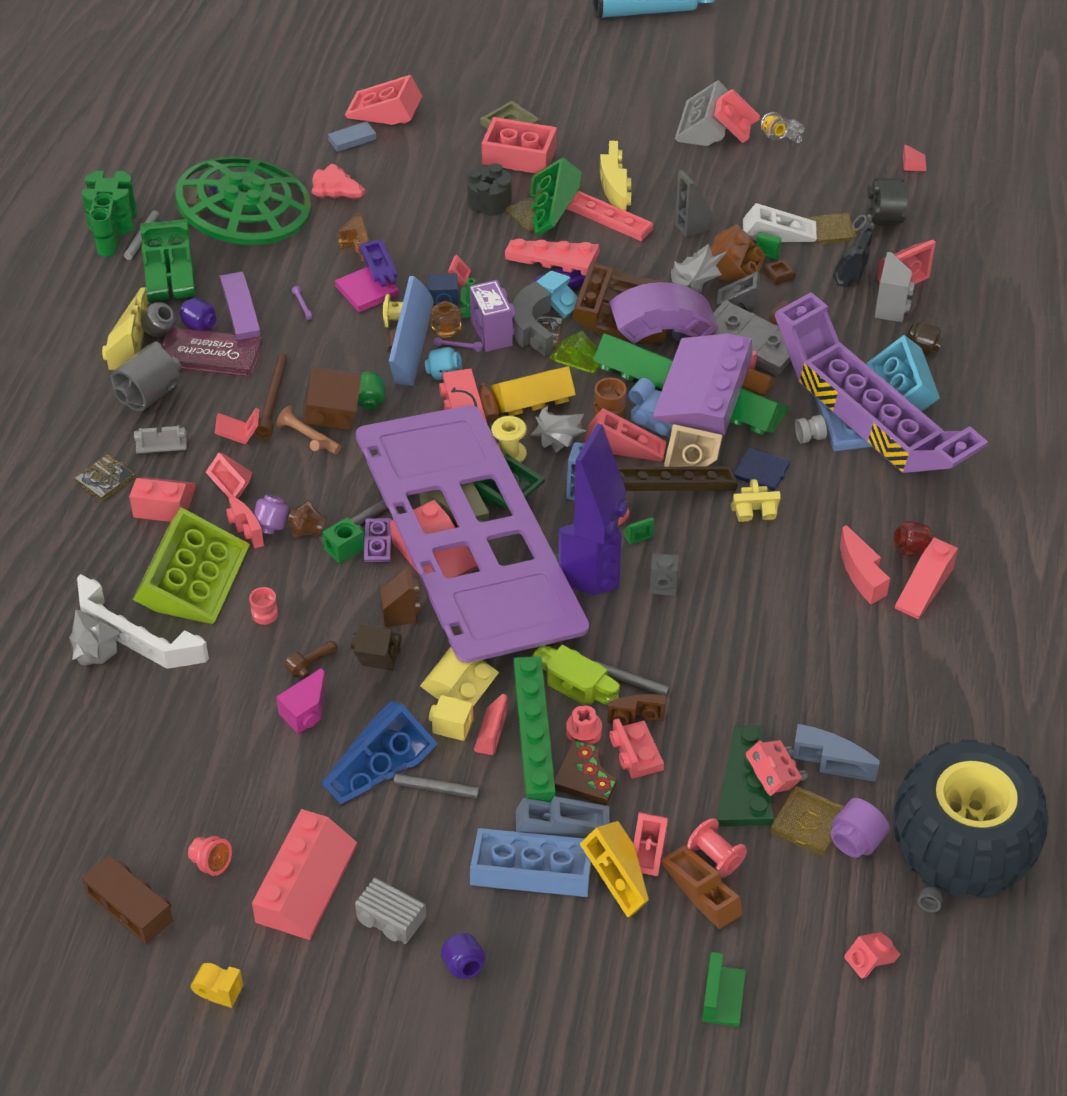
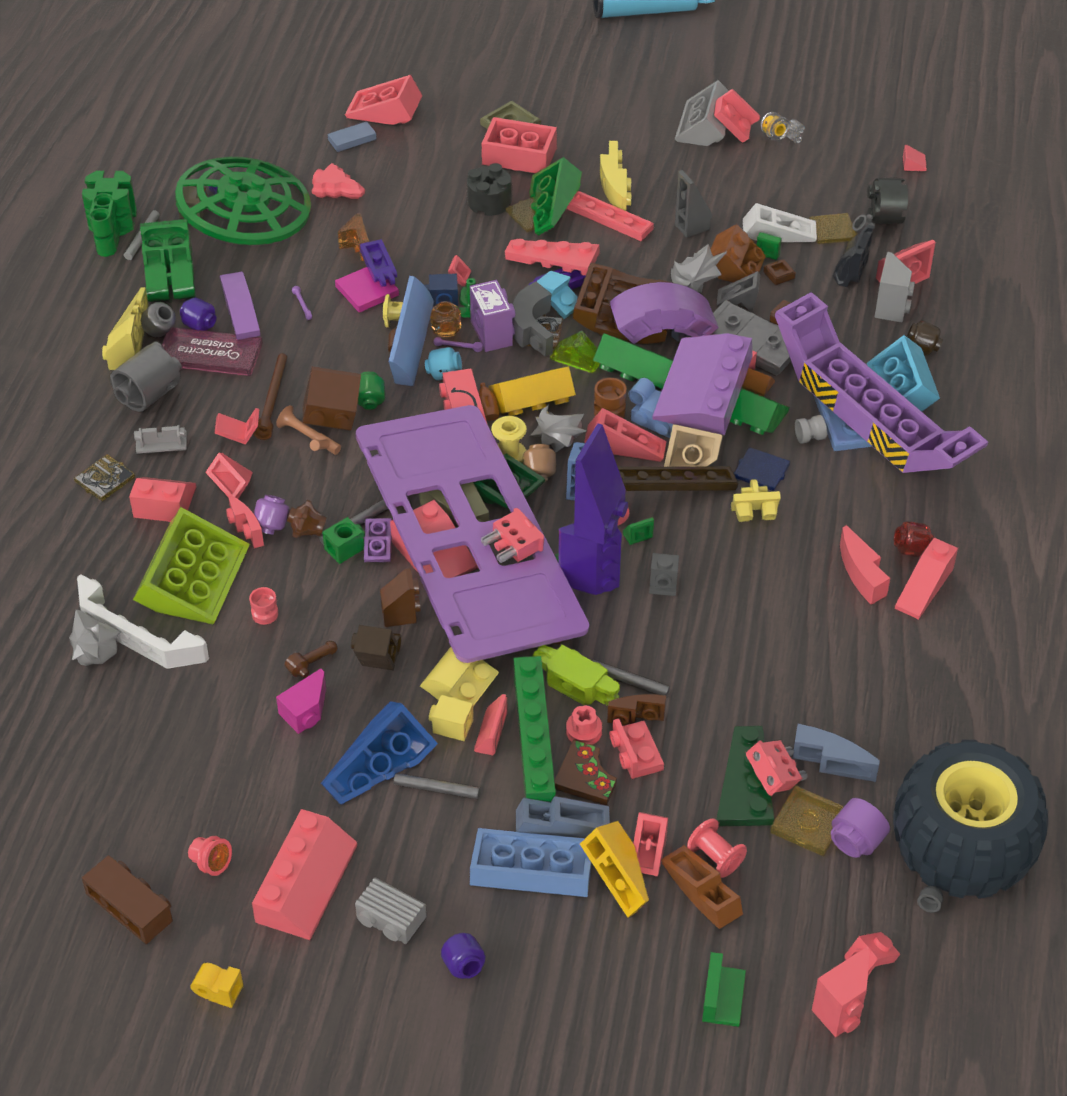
(516, 535): none -> coral piece
(540, 460): none -> medium nougat head
(842, 994): none -> coral slope

